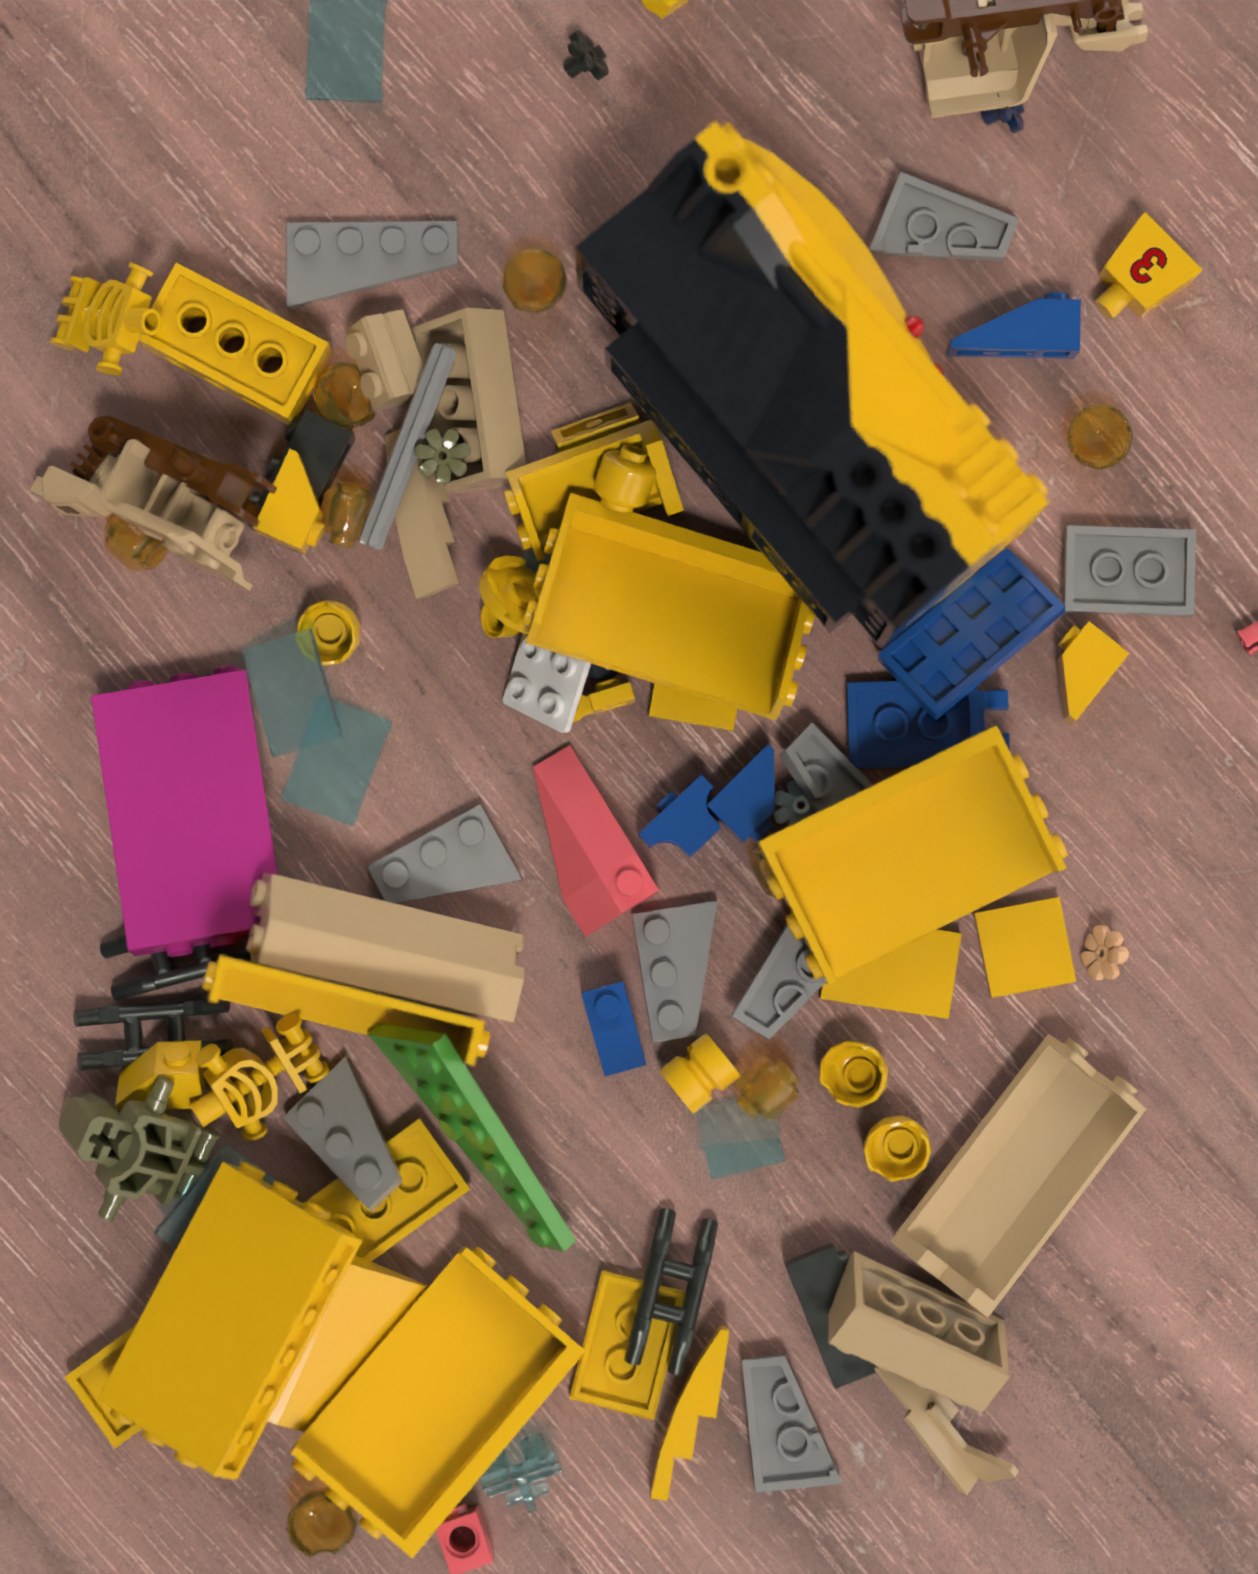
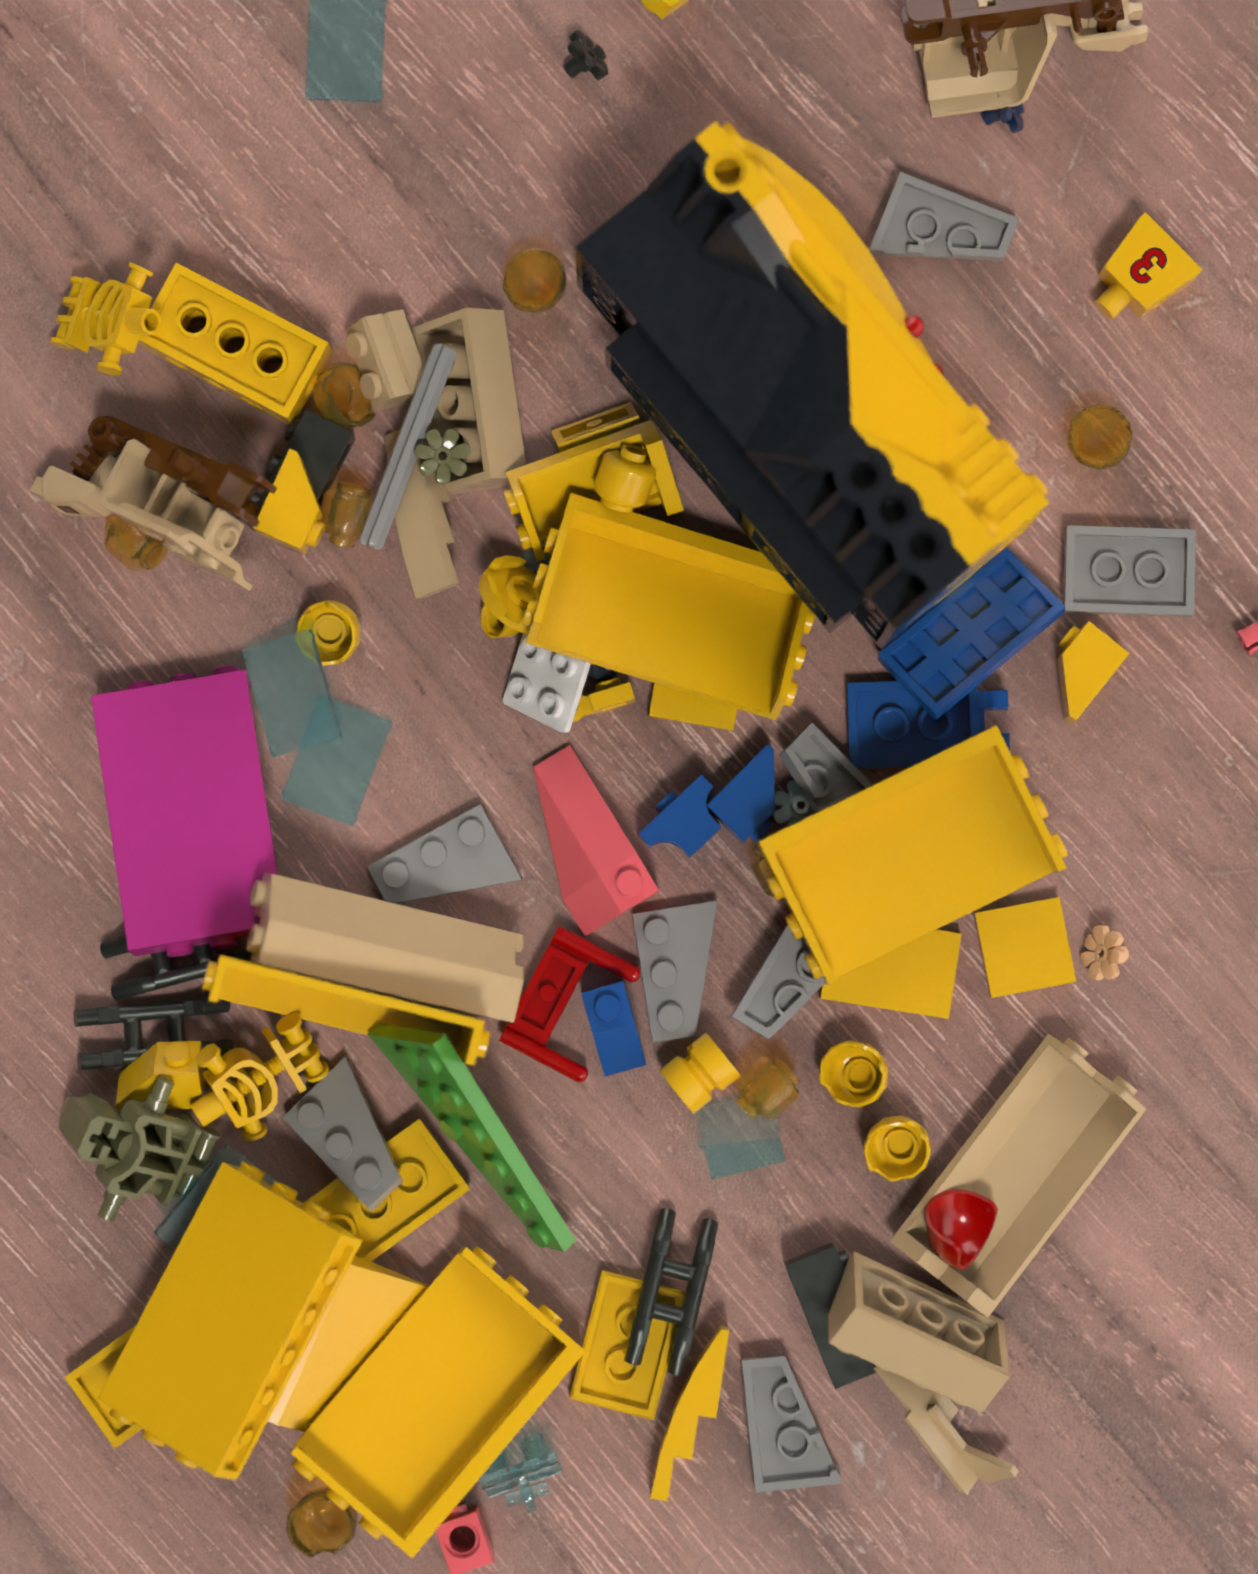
(356, 256): light grey wing -> none
(549, 994): none -> red plate
(959, 1225): none -> red helmet
(1034, 330): blue slope -> none

